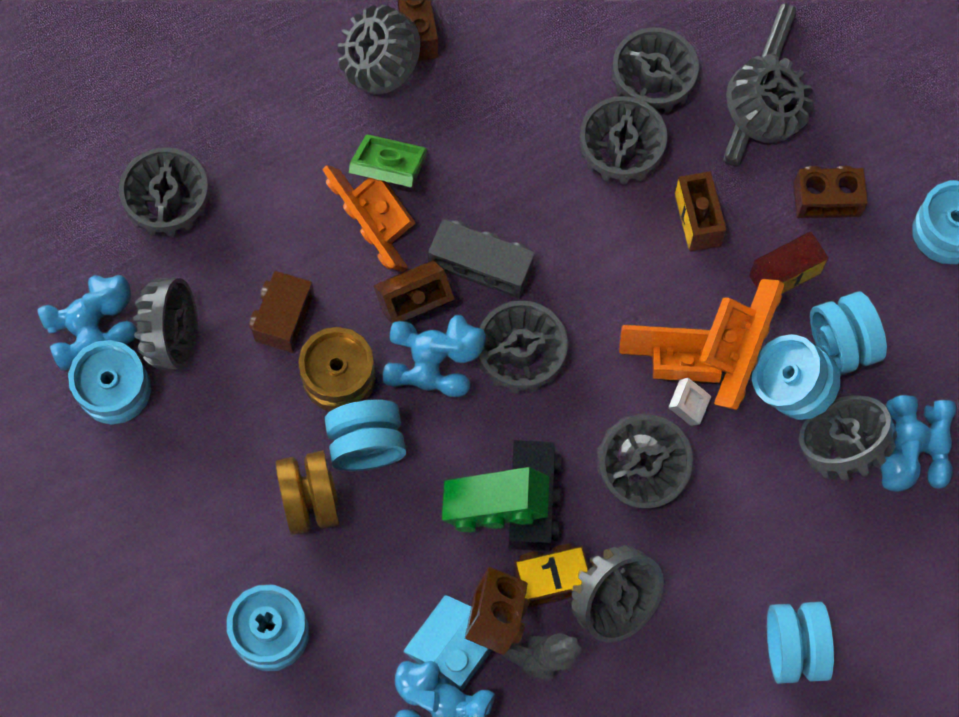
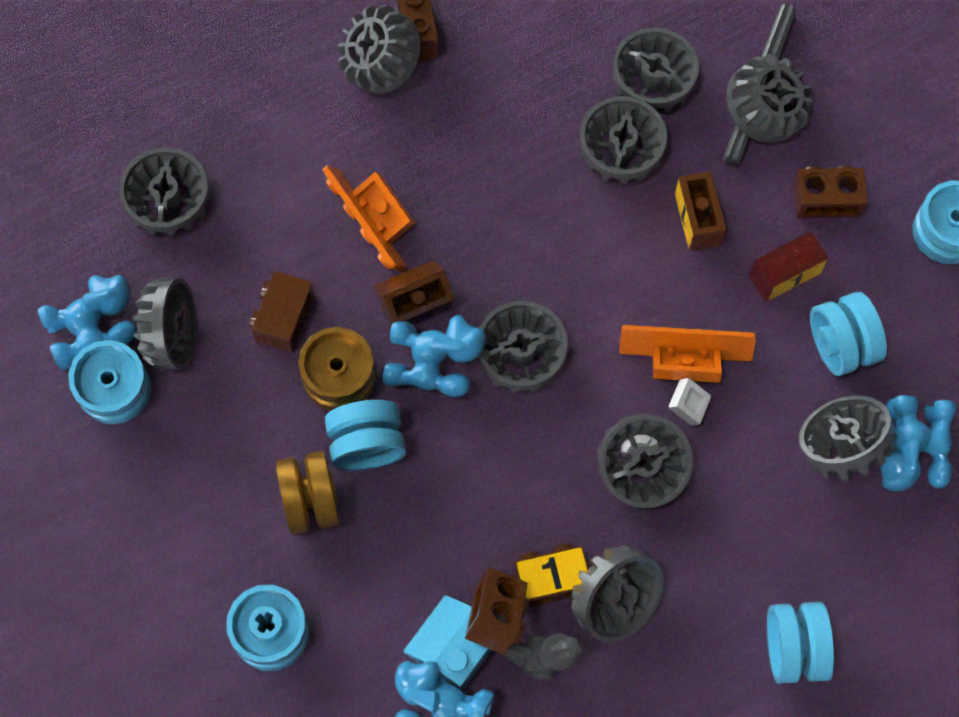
(388, 160): bright green tile -> none
(482, 257): dark grey brick -> none
(496, 499): green brick -> none
(542, 531): black brick -> none
(738, 338): orange bracket -> none
(796, 377): medium azure wheel -> none

